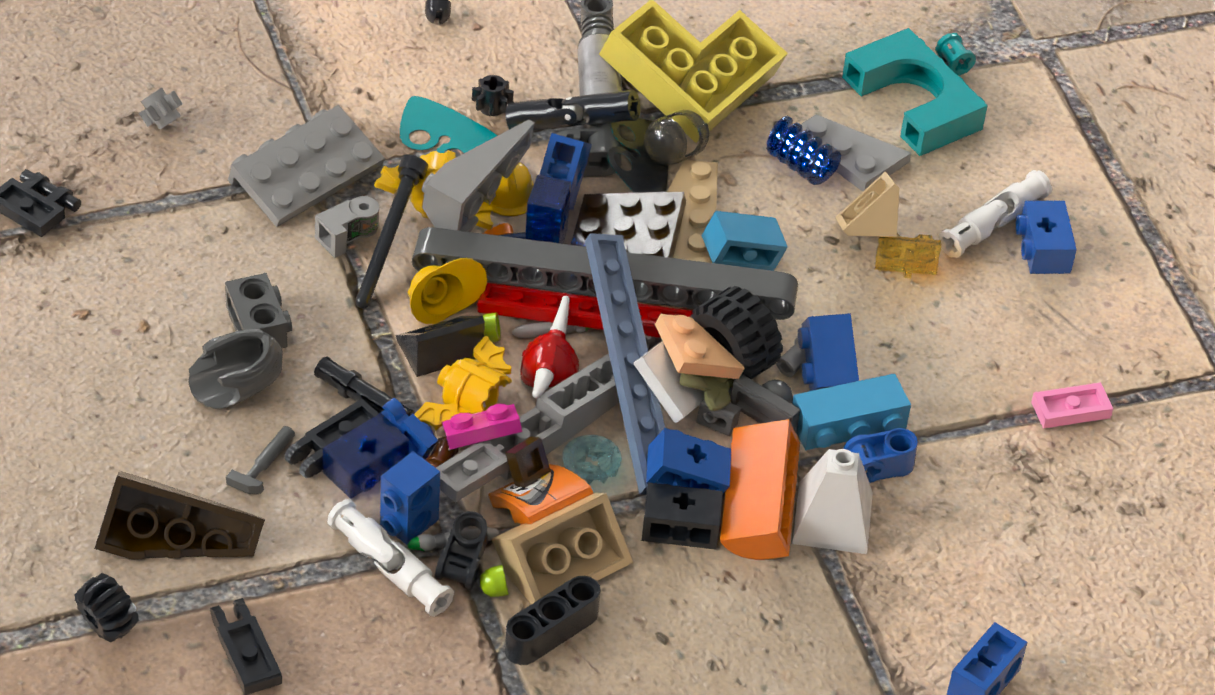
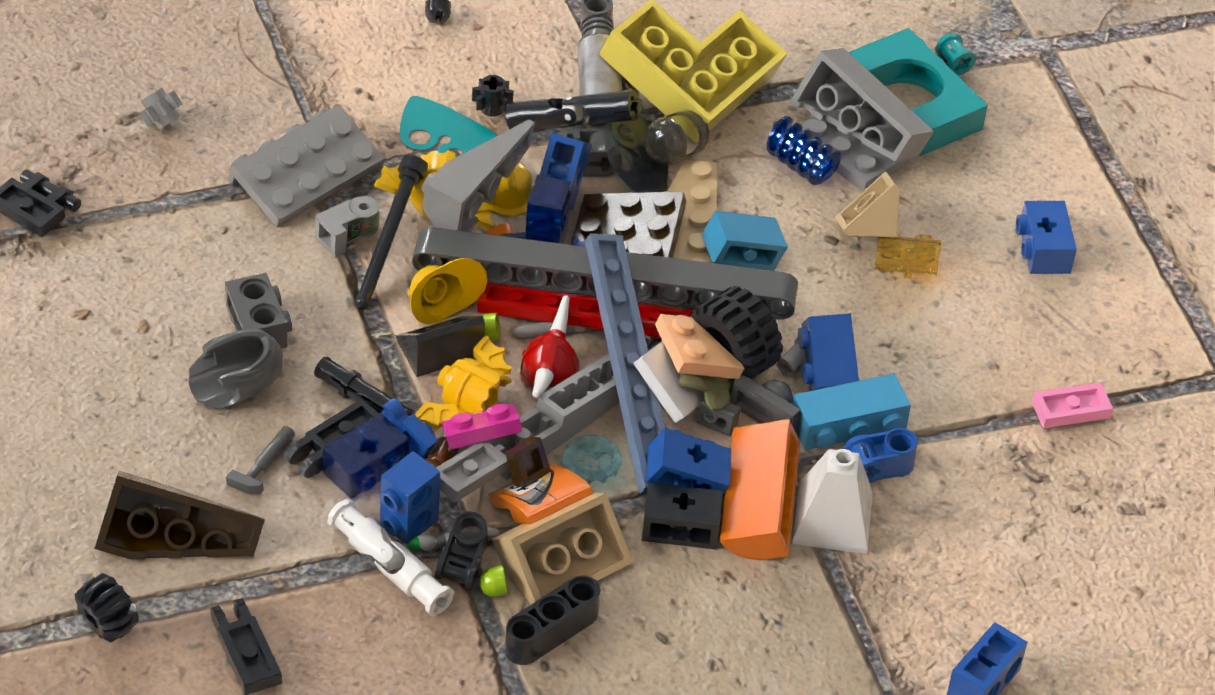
(860, 105): none -> light grey wedge
(994, 213): white piece -> none

